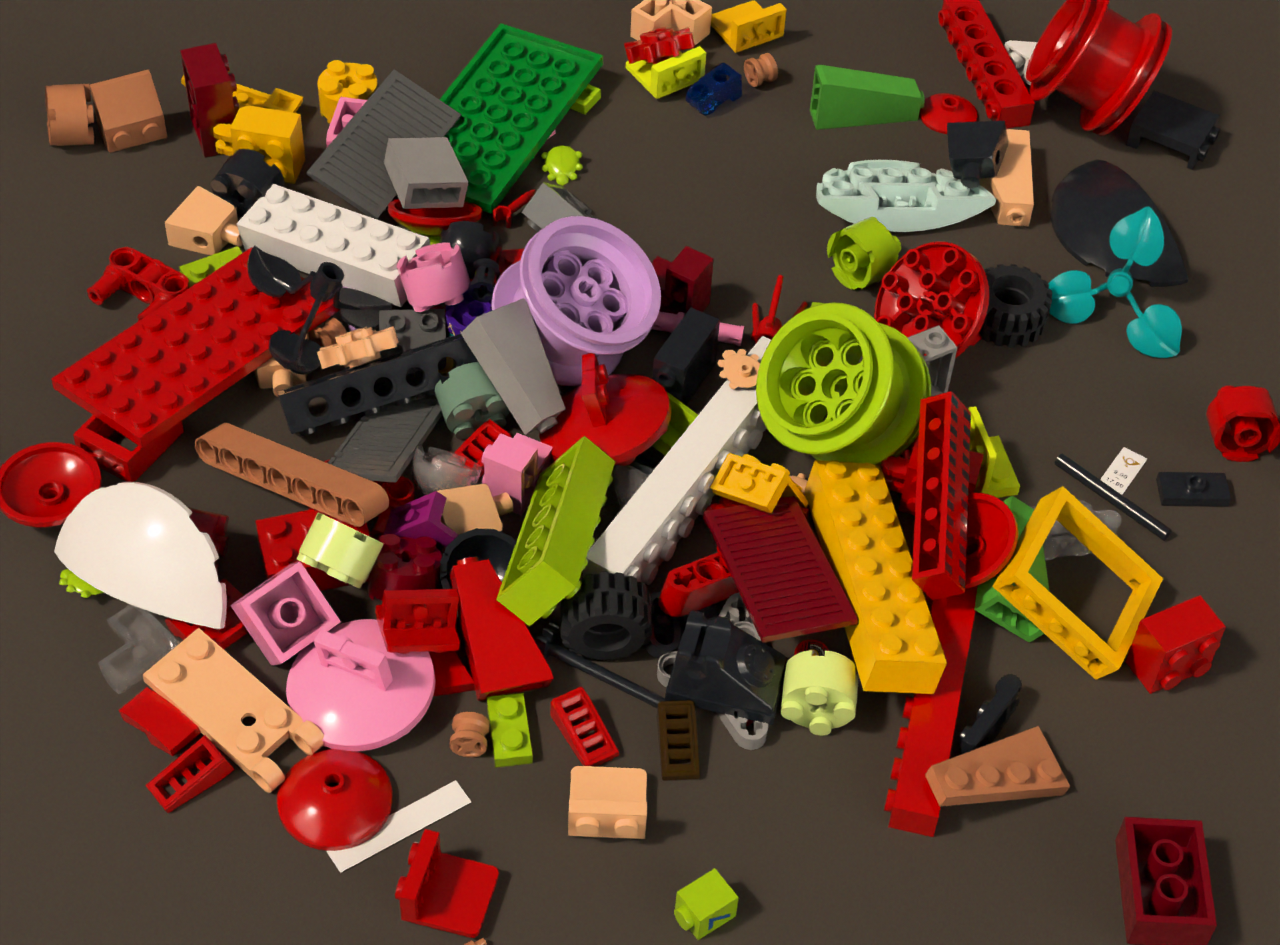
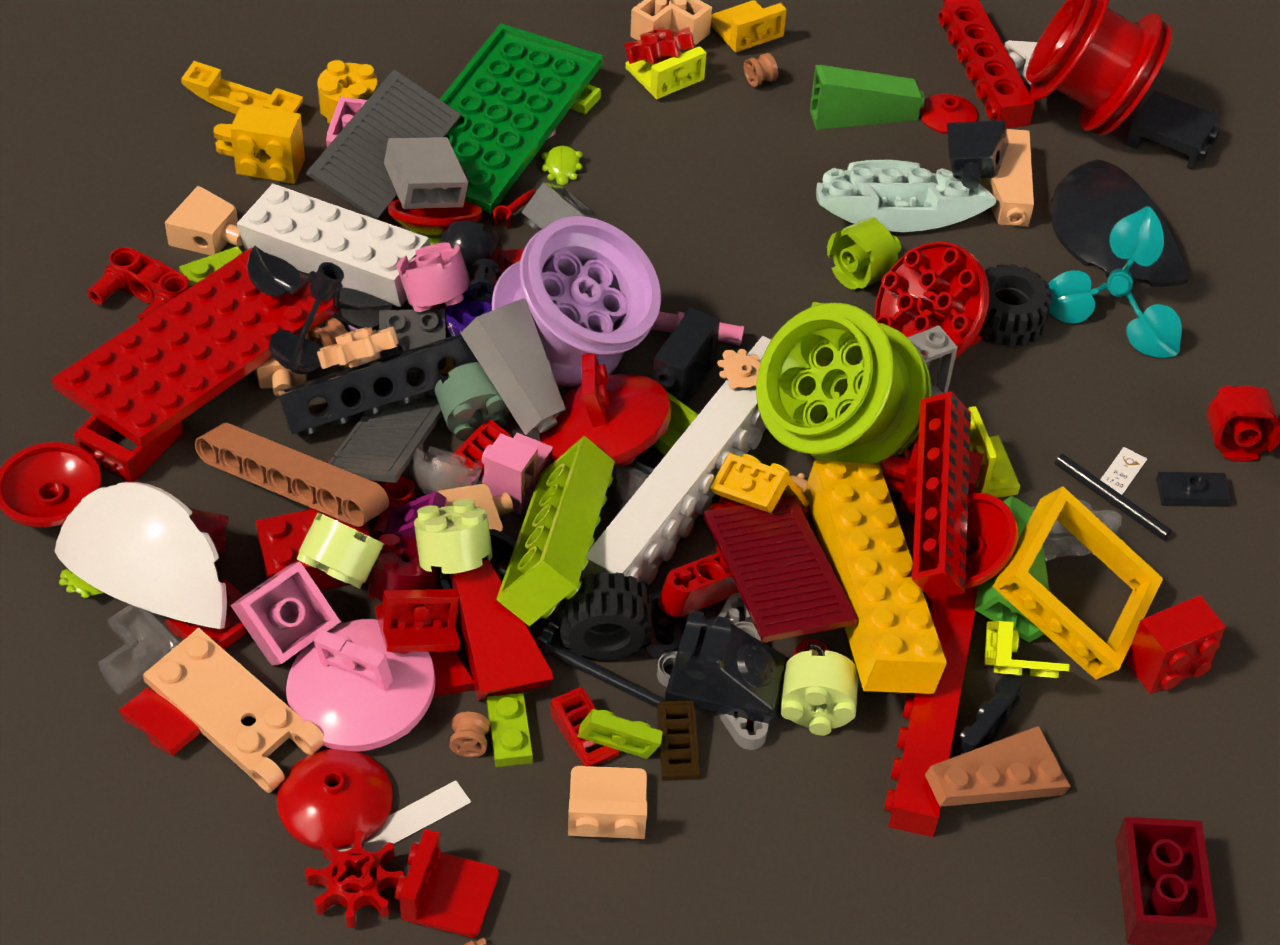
(69, 114): nougat brick -> none
(128, 111): nougat slope -> none
(191, 758): red slope -> none
(208, 92): dark red brick -> none
(245, 179): black brick -> none
(354, 878): none -> red gear
(452, 537): none -> yellowish green brick
(620, 734): none -> lime plate
(684, 281): dark red brick -> none
(705, 904): lime brick -> none
(715, 89): clear blue leg -> none
(770, 324): red plant -> none
(1002, 641): none -> neon yellow bracket

